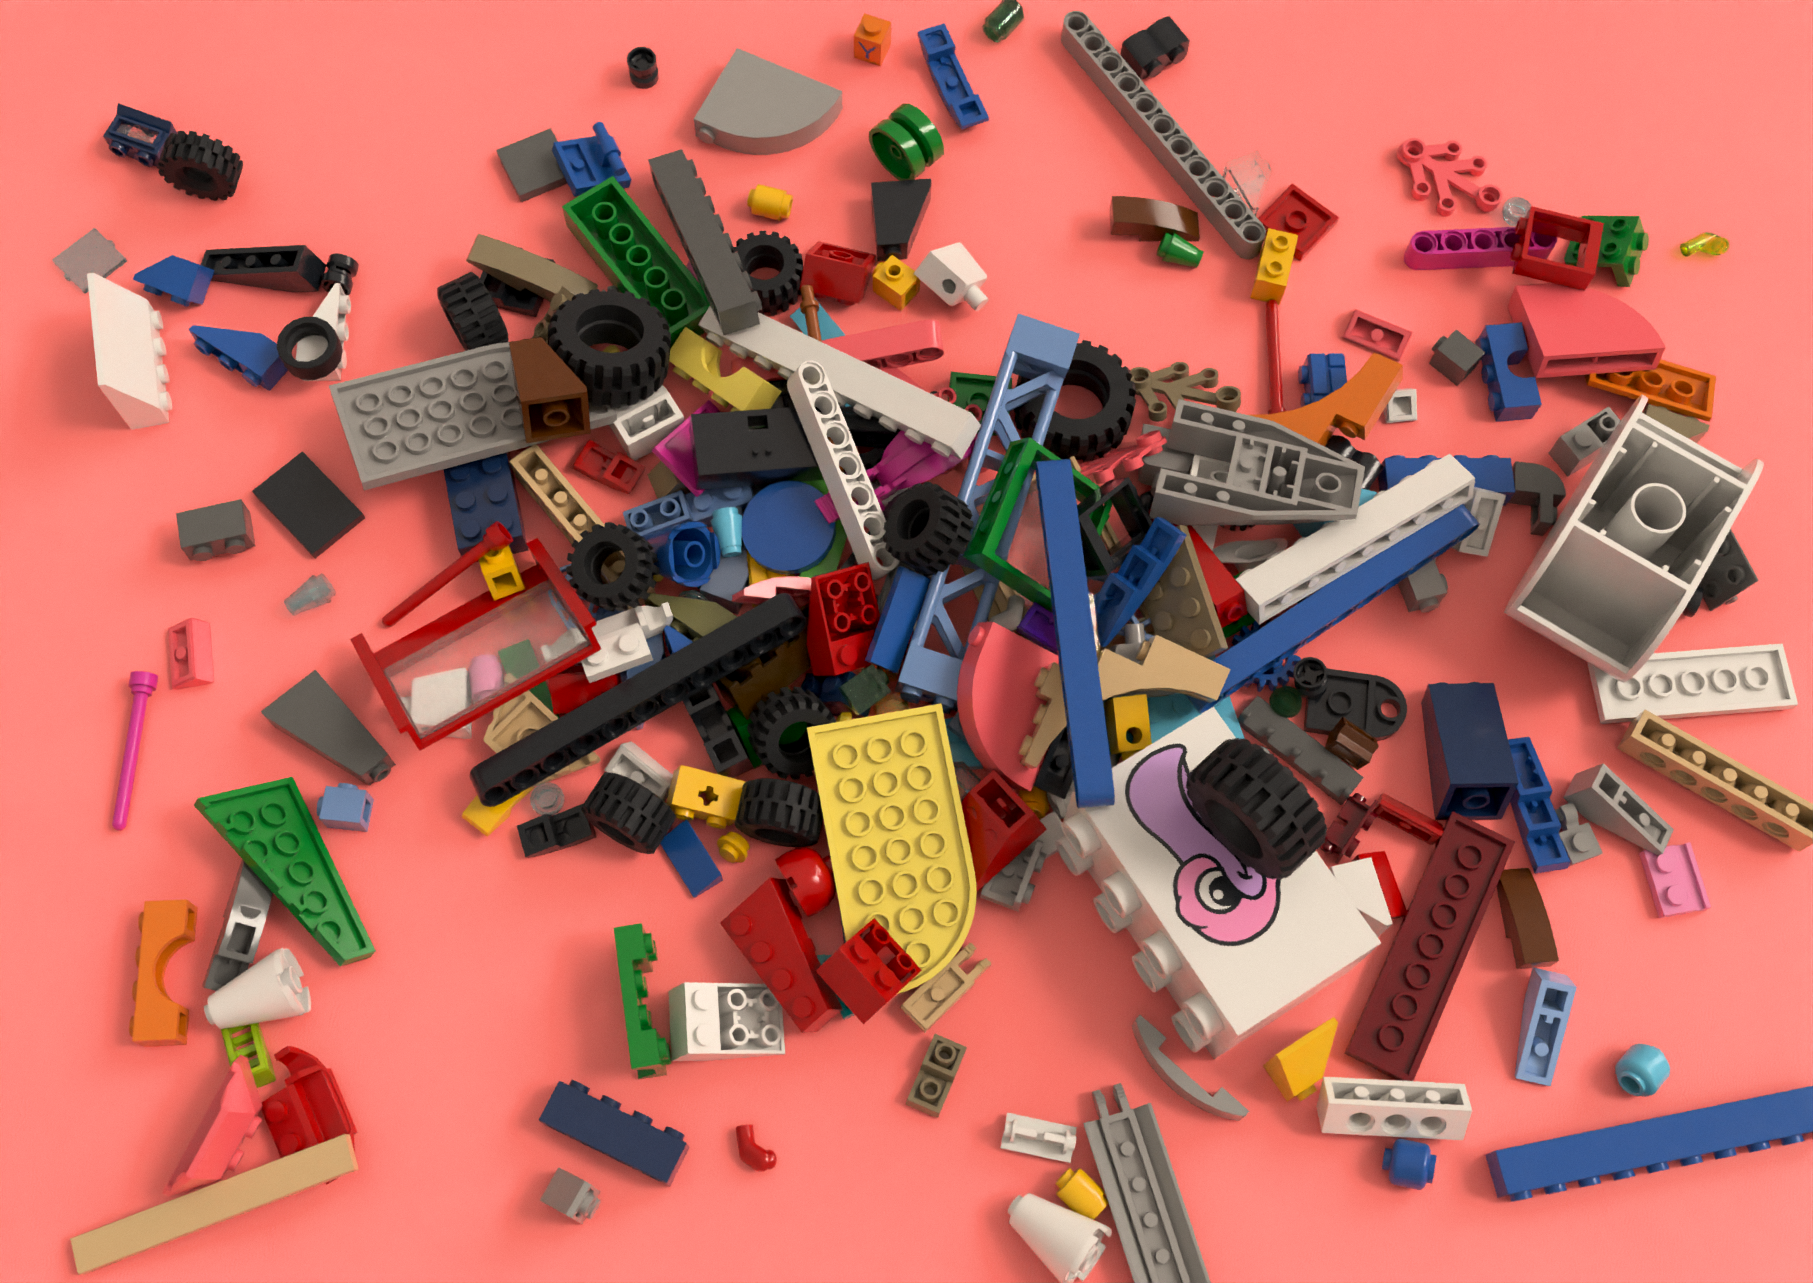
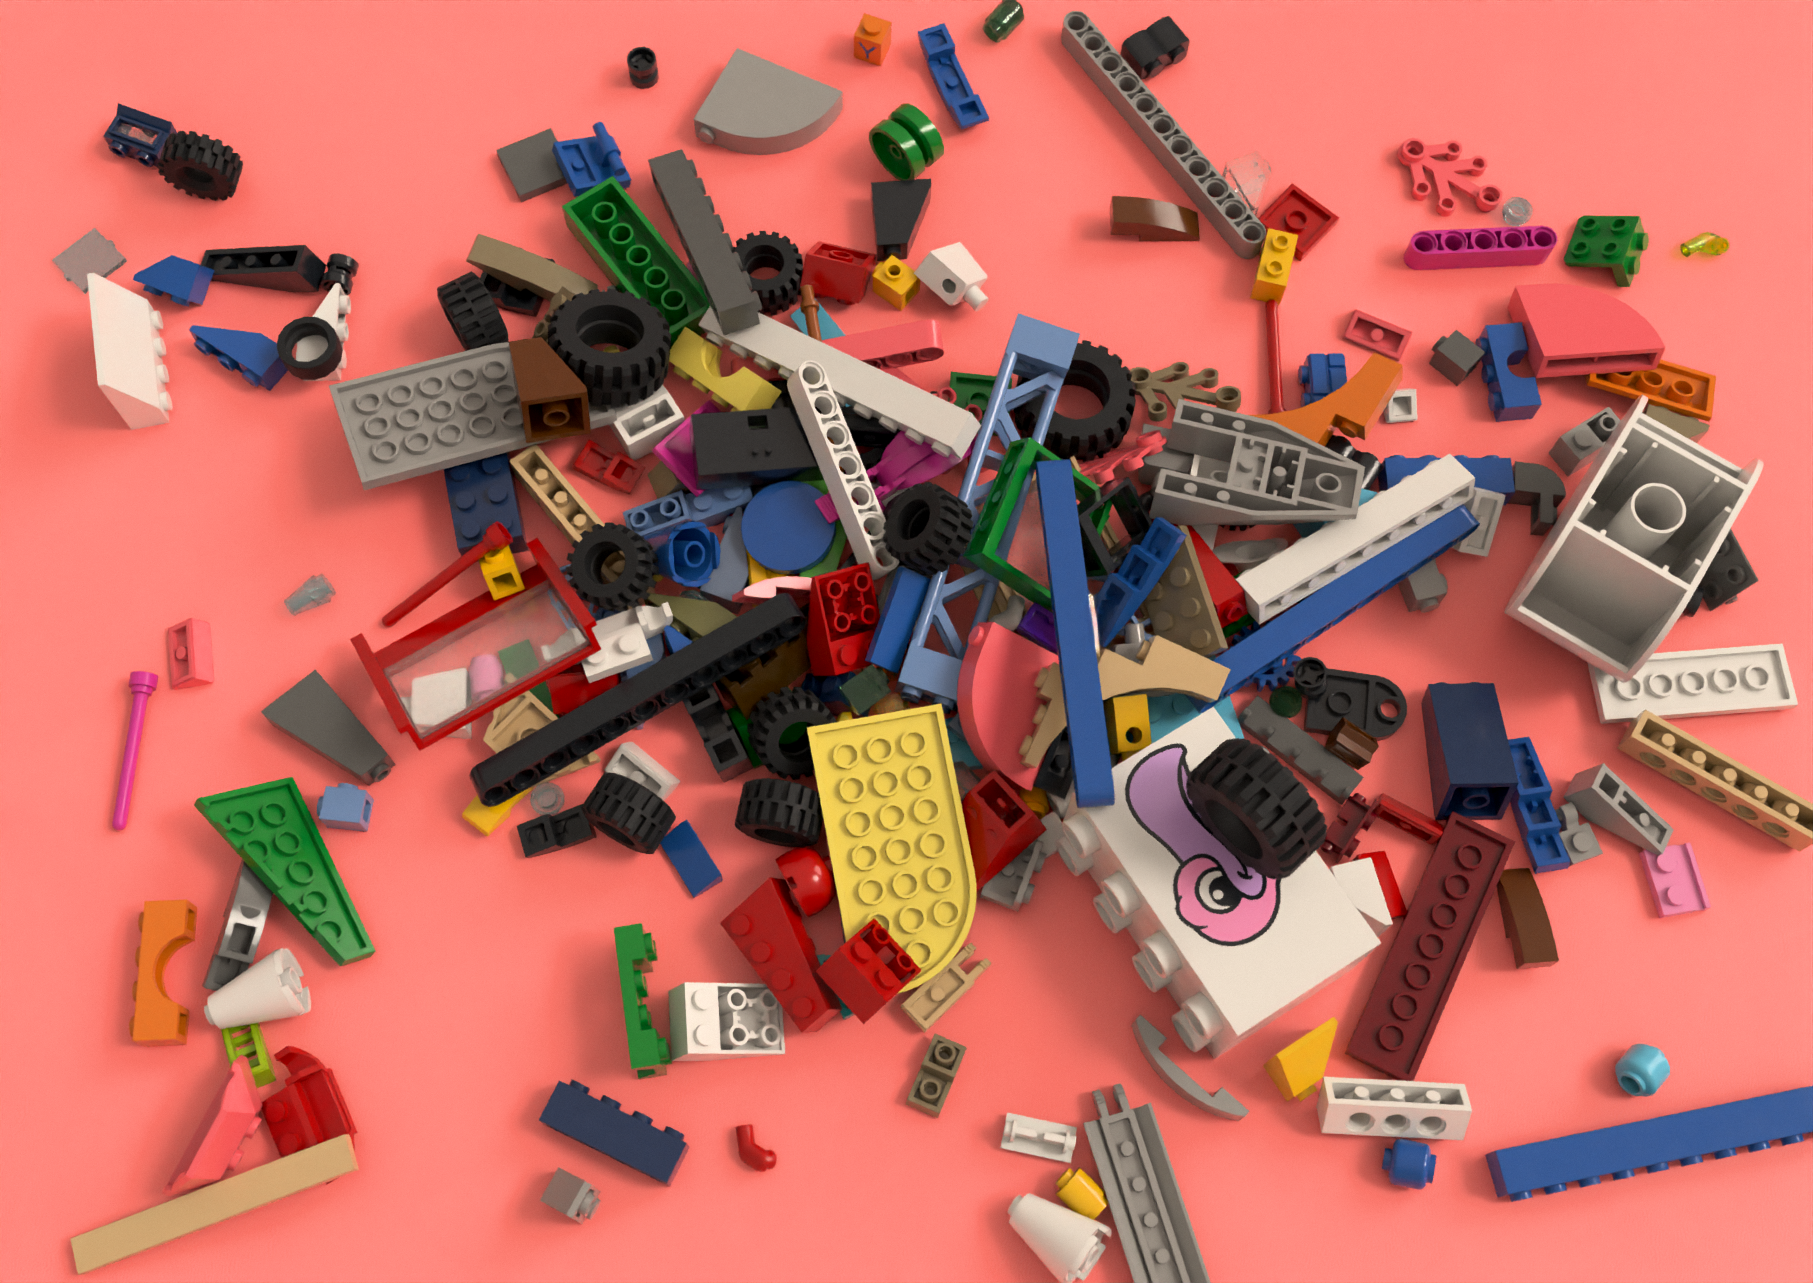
(215, 530): dark grey brick -> none
(308, 504): black tile -> none
(721, 790): yellow brick -> none
(728, 529): medium azure cone -> none
(733, 847): yellow plate -> none
(770, 202): yellow brick -> none
(1179, 251): green cone -> none
(1543, 1025): light blue slope -> none
(1562, 226): red window -> none

